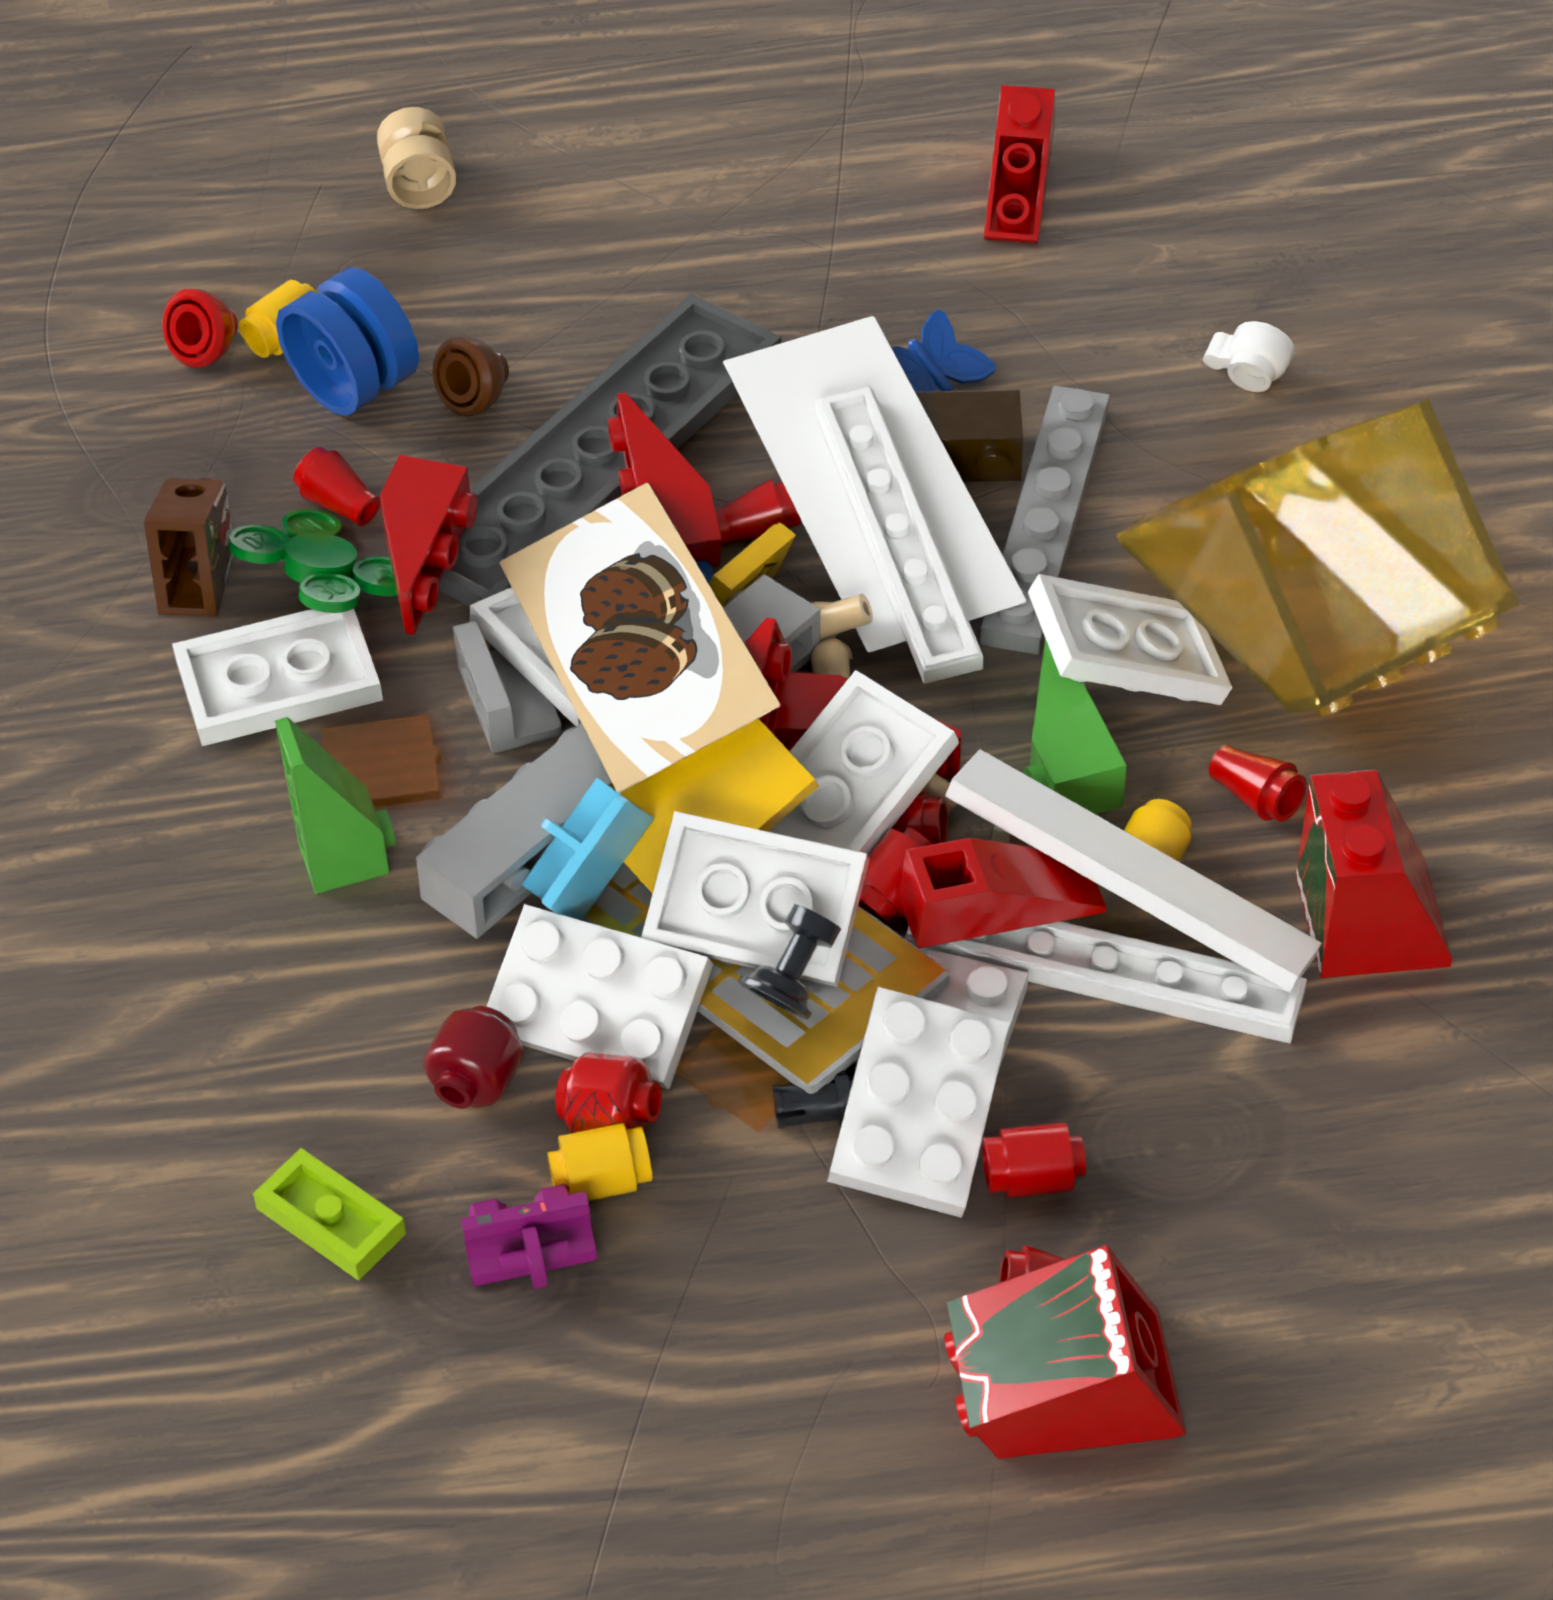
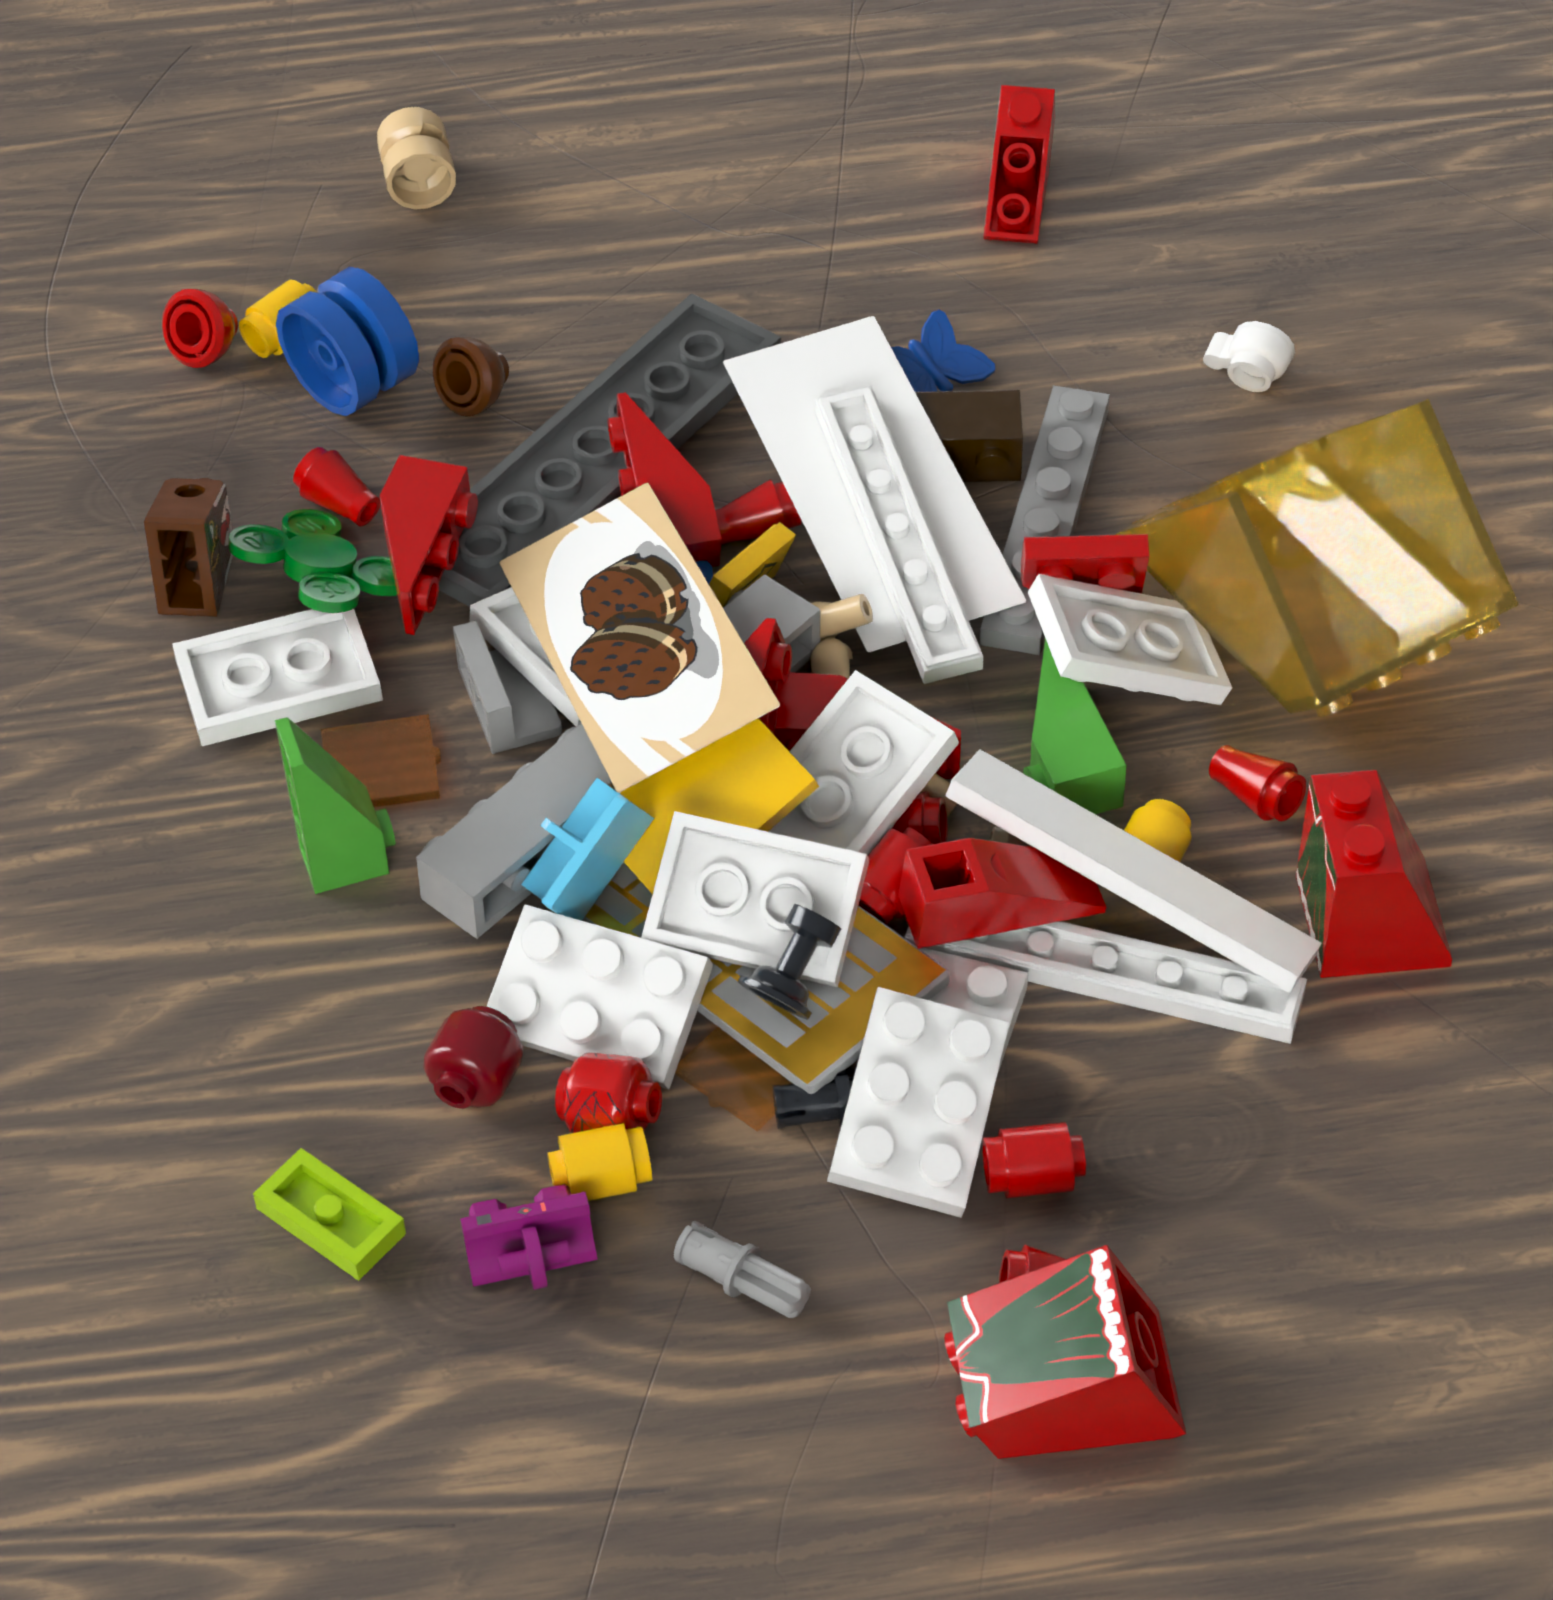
(741, 1270): none -> light grey axle
(1097, 560): none -> red plate

